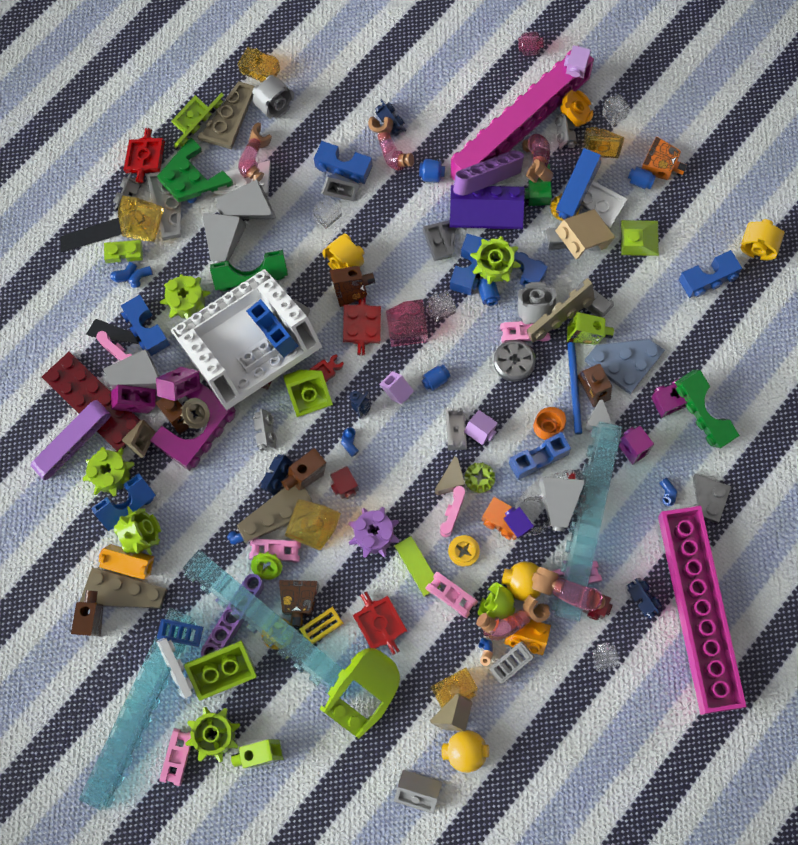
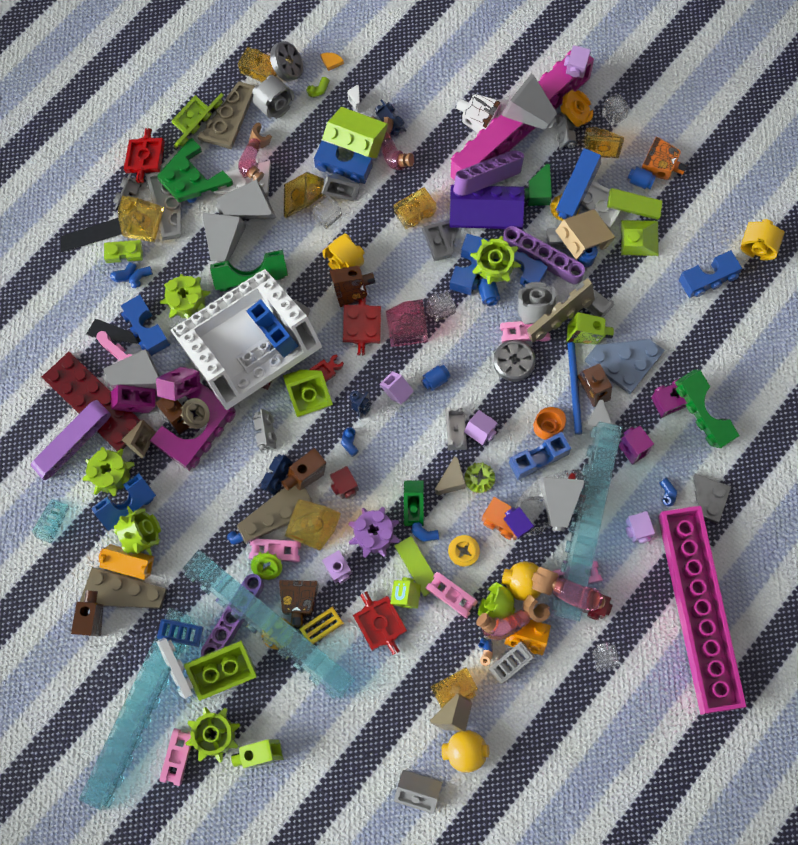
(56, 523): none -> clear light blue slope
(286, 61): none -> flat silver wheel
(302, 193): none -> clear yellow slope
(318, 90): none -> lime arm
(331, 60): none -> light orange tile
(337, 567): none -> lavender brick
(354, 97): none -> white slope
(355, 132): none -> lime slope
(374, 673): lime slope -> none
(405, 593): none -> lime brick
(413, 502): none -> green slope
(415, 208): none -> clear yellow brick
(422, 534): none -> blue arm
(431, 170): blue head -> none
(452, 512): bright pink plate -> none
(479, 111): none -> white torso
(530, 43): clear pink head -> none
(531, 106): none -> light grey slope
(540, 148): piece -> none
(553, 255): none -> medium lavender beam
(588, 257): none -> blue brick
(634, 203): none -> lime tile
(639, 528): none -> lavender brick
(649, 603): dark blue hinge -> none

